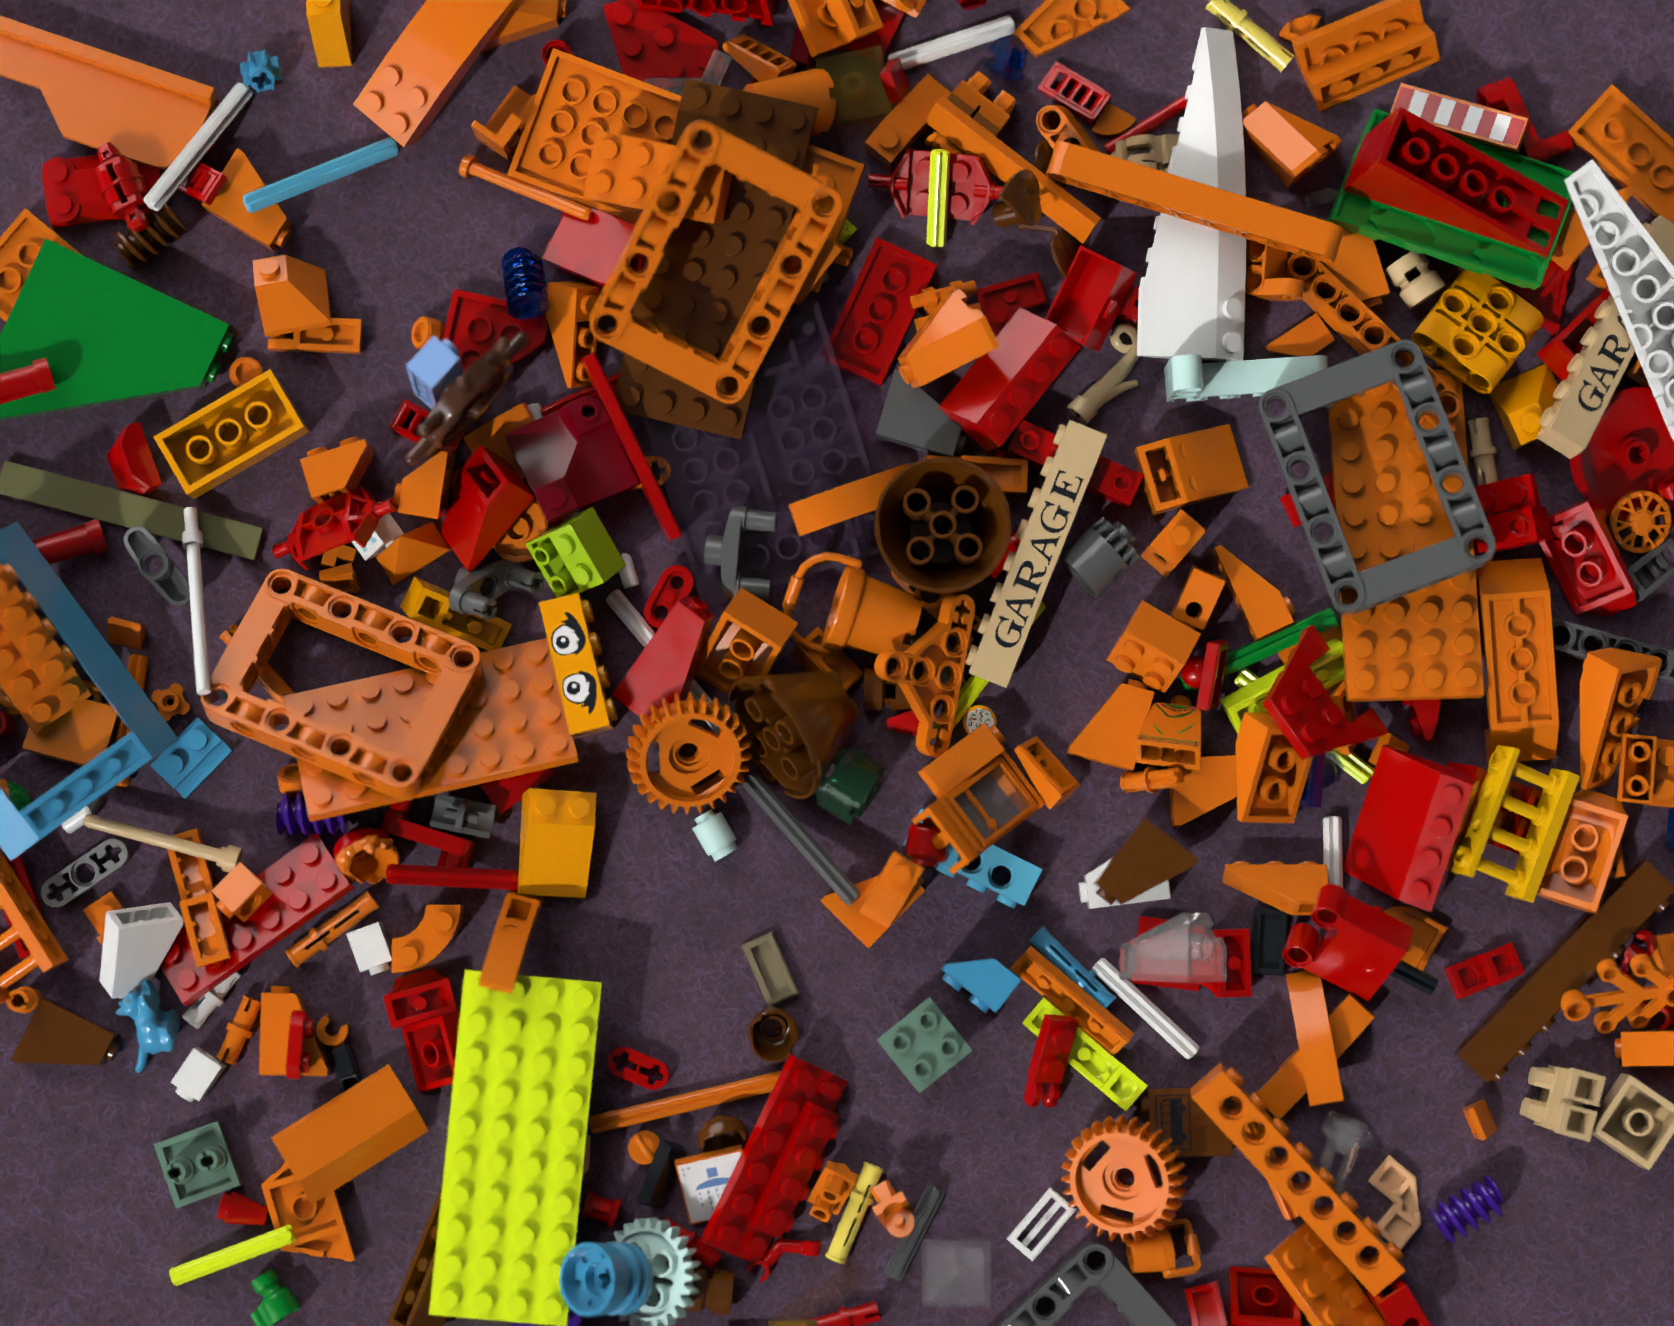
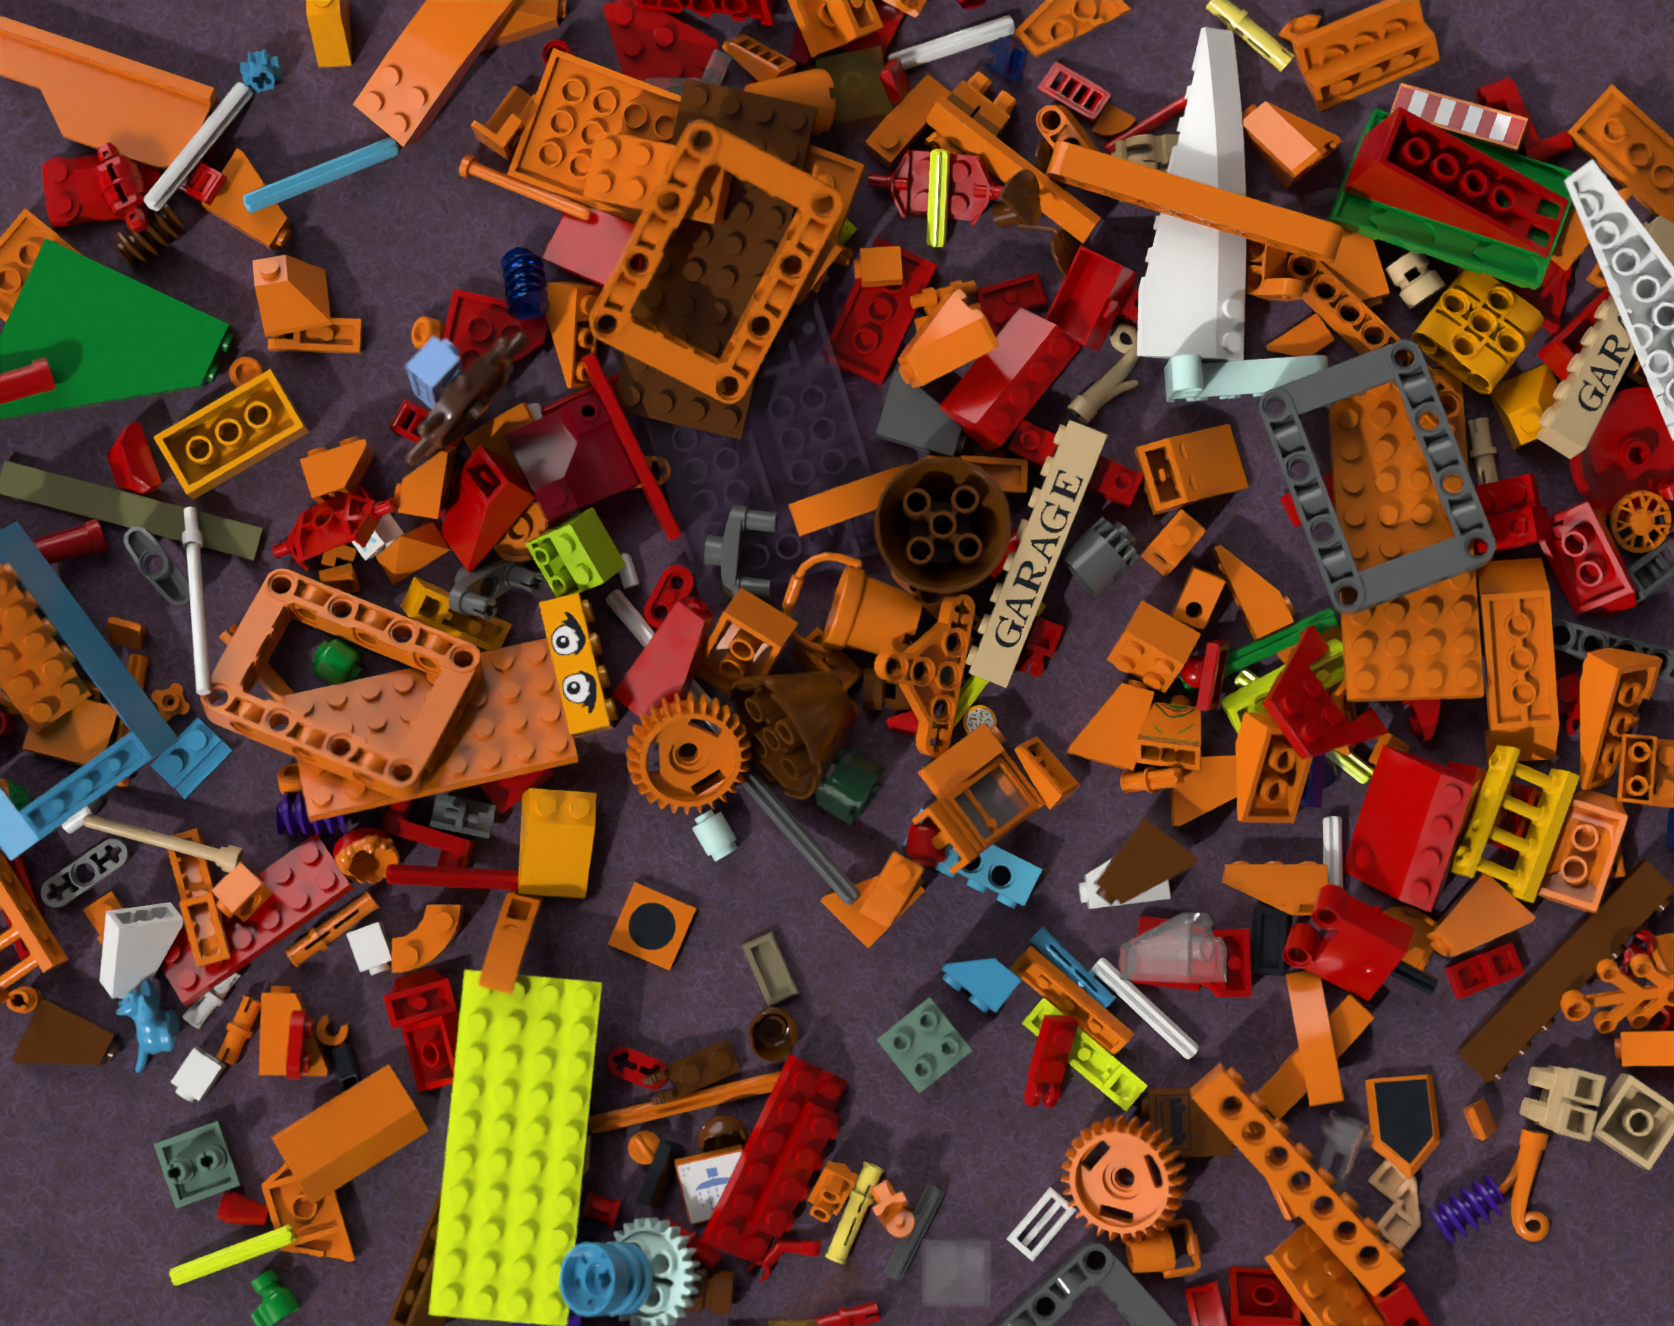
(336, 662): none -> green head
(652, 926): none -> orange tile
(695, 1071): none -> reddish brown hinge
(879, 266): none -> orange brick
(1039, 642): none -> red plate
(1403, 1120): none -> black tile
(1477, 917): none -> orange slope
(1522, 1179): none -> orange plant
(1569, 700): none -> red plate

